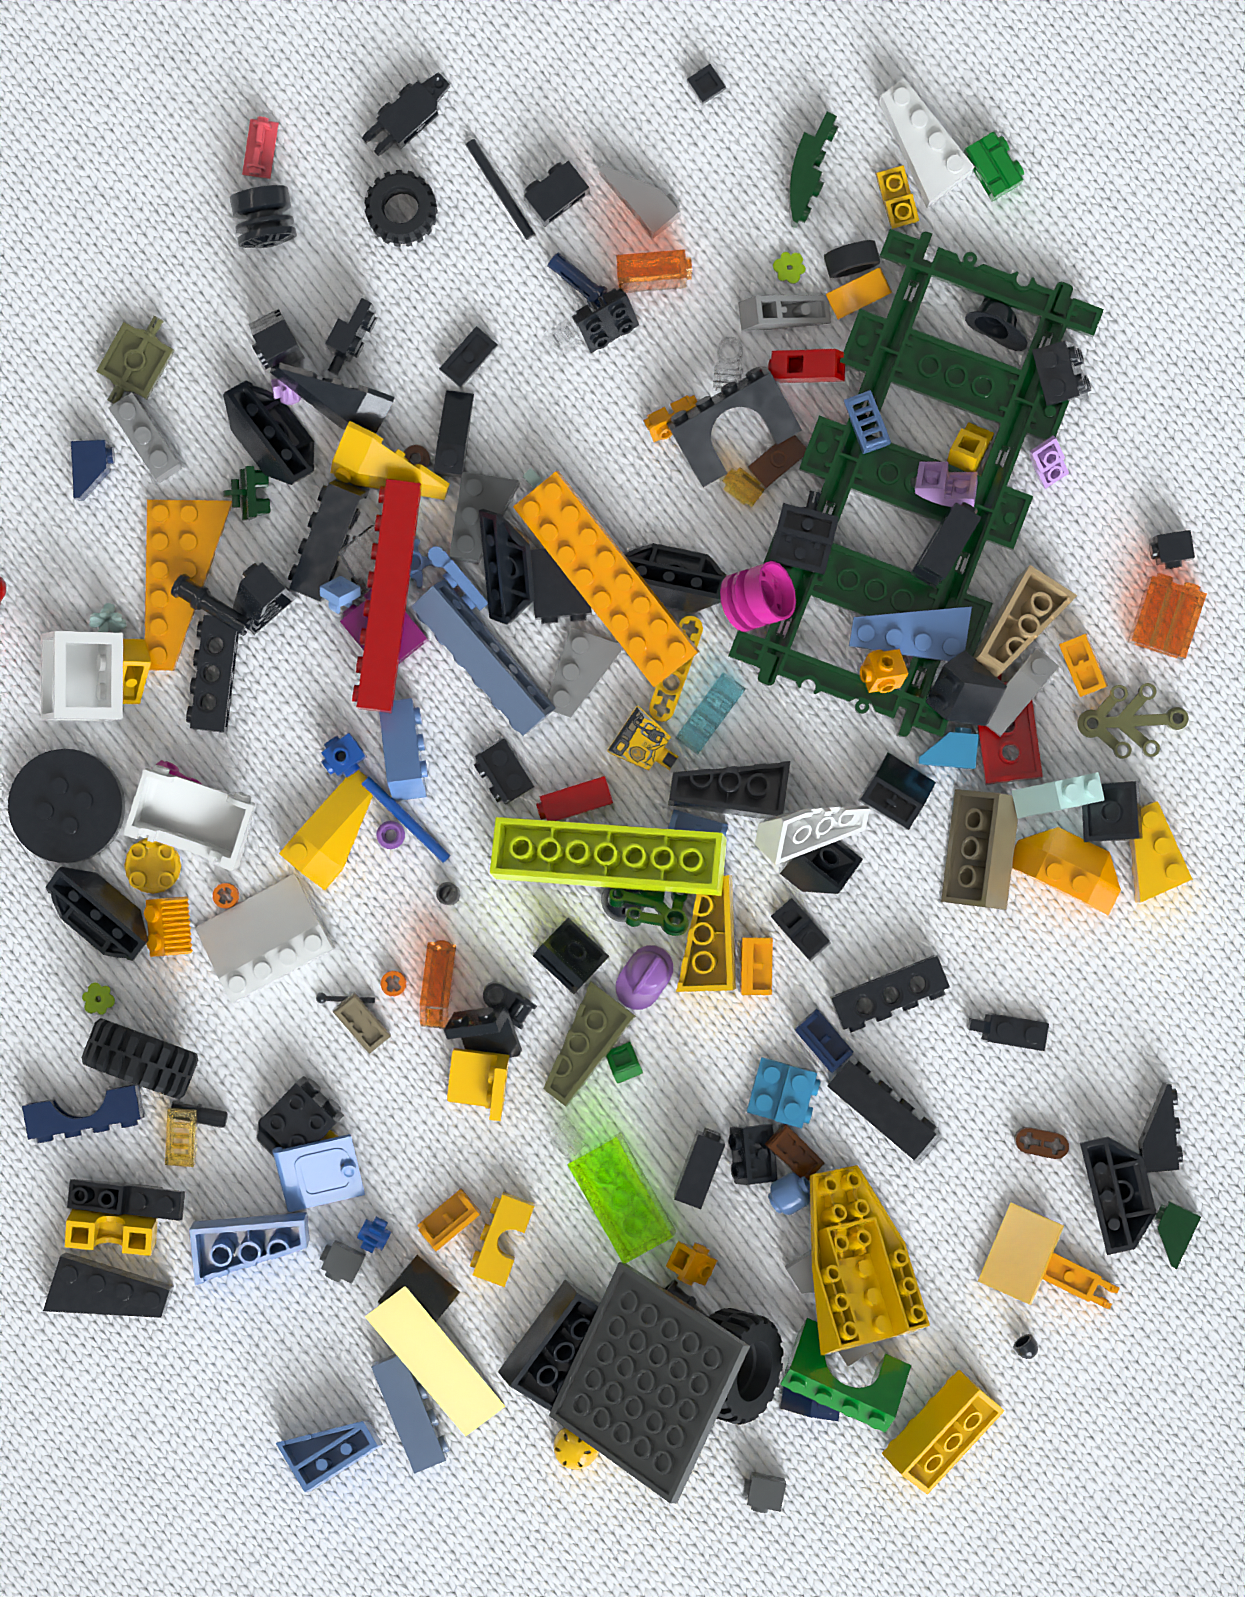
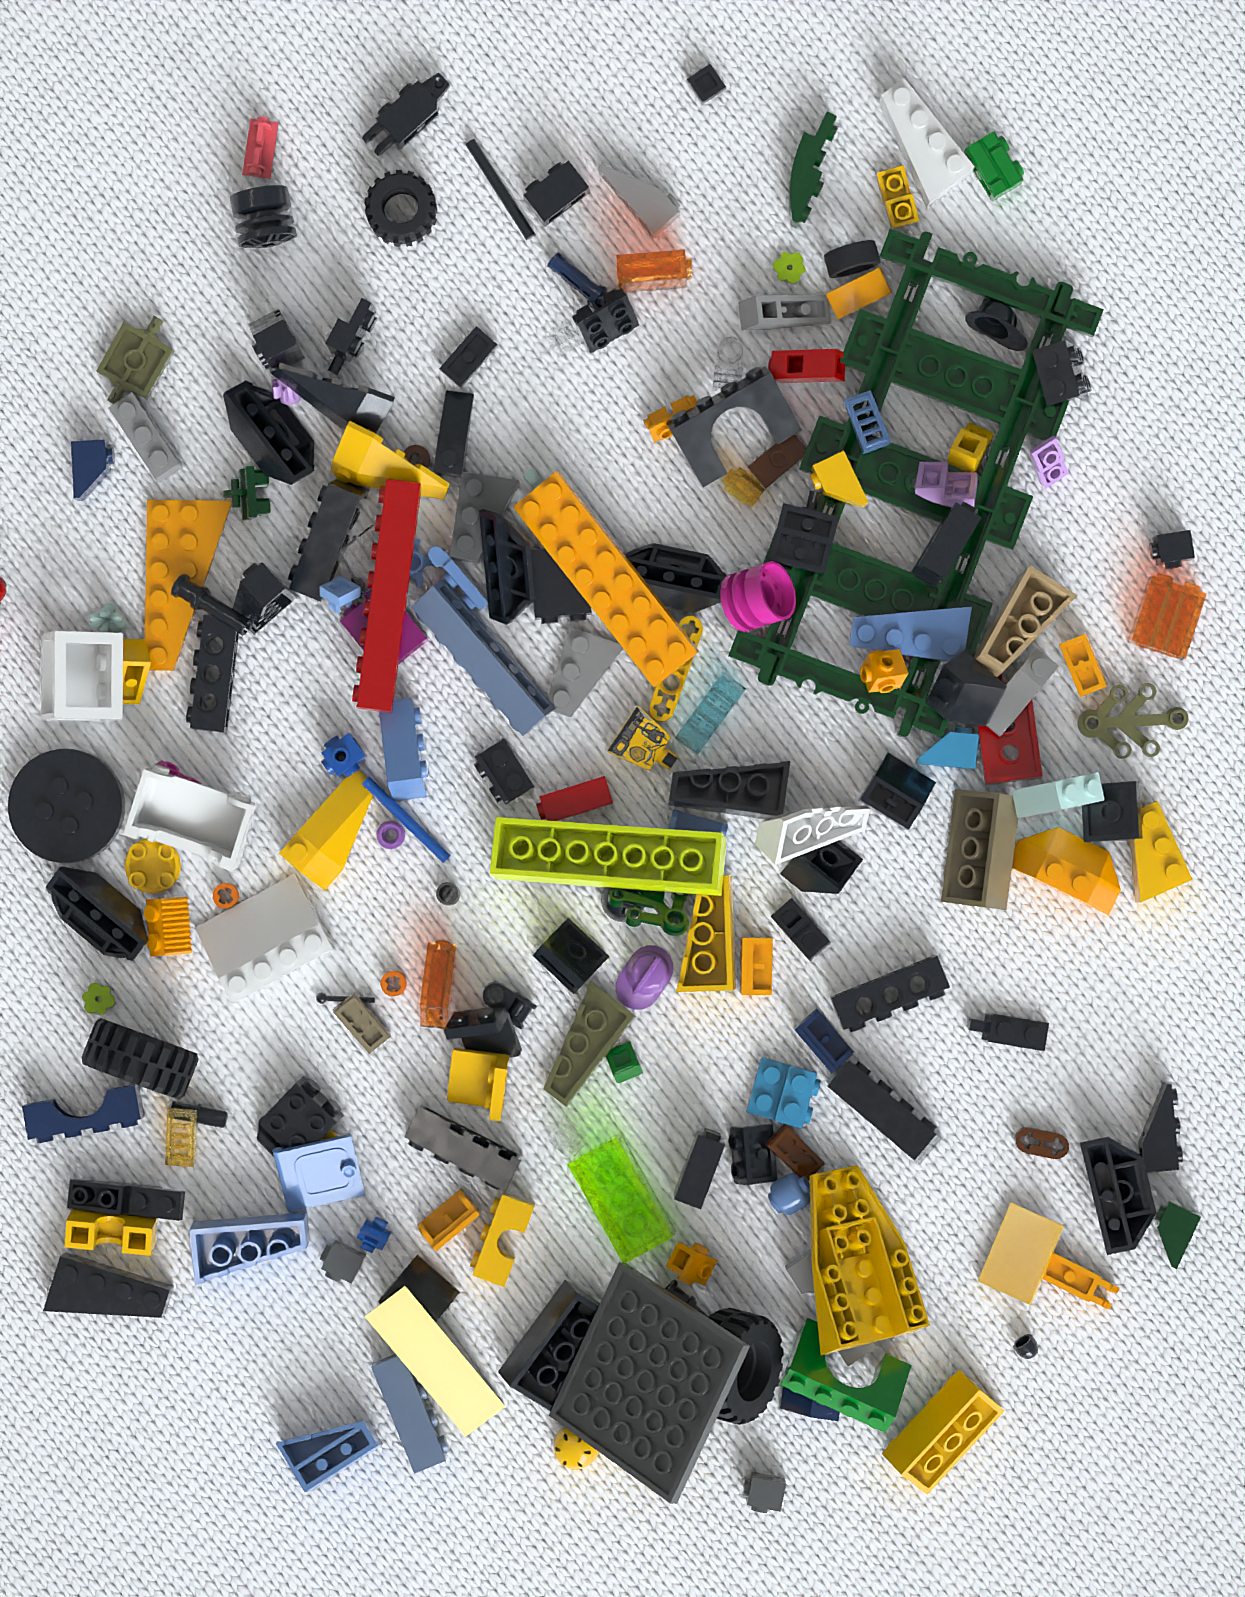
(463, 1147): none -> wedge
(838, 480): none -> yellow slope

